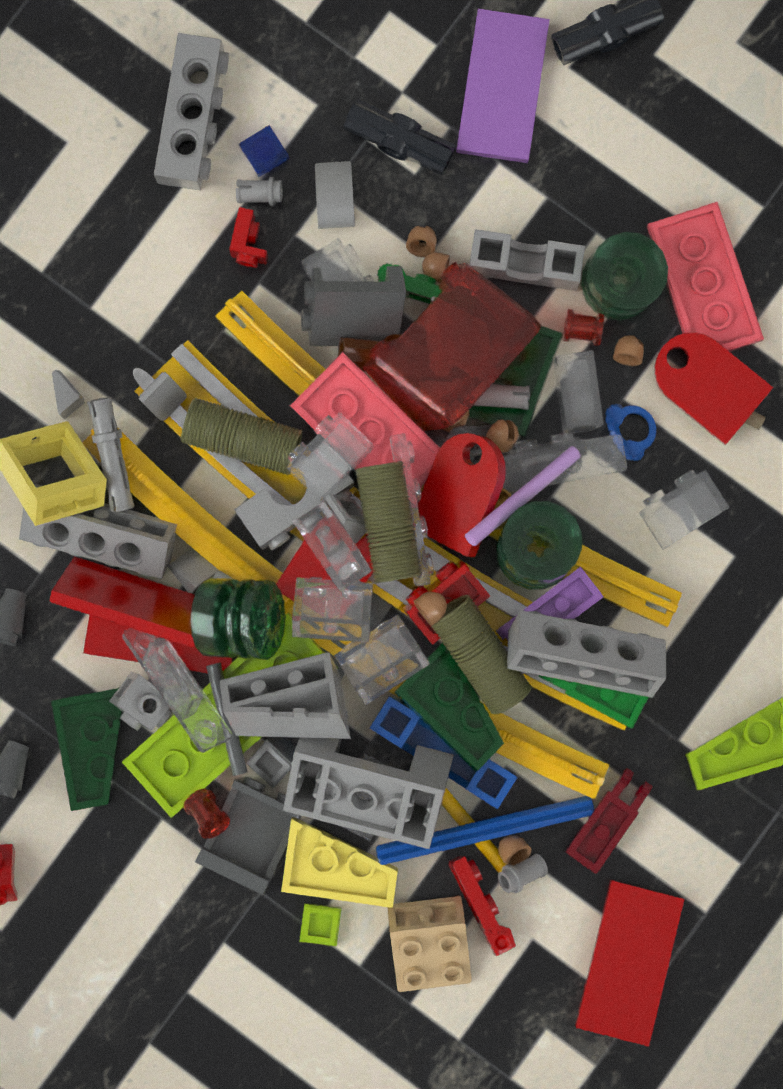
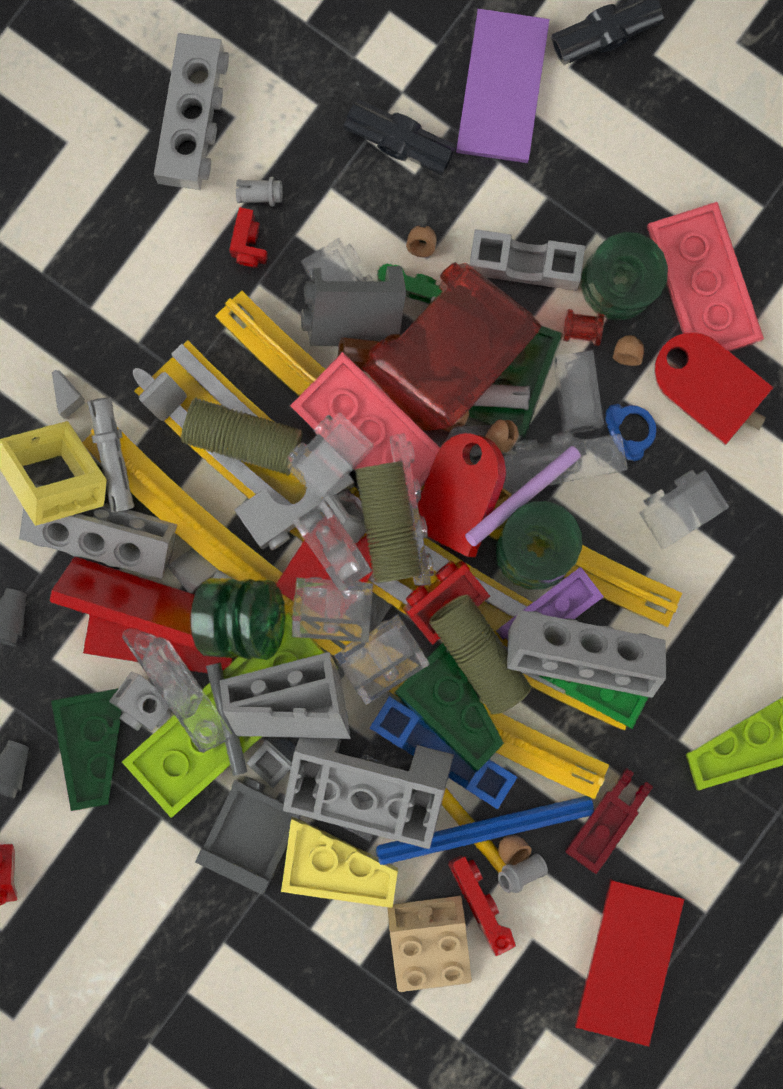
(206, 813): clear red bush -> none
(263, 151): clear blue plate -> none
(320, 924): lime tile -> none
(334, 195): light grey panel -> none
(431, 606): medium nougat hinge -> none
(435, 264): medium nougat hinge -> none

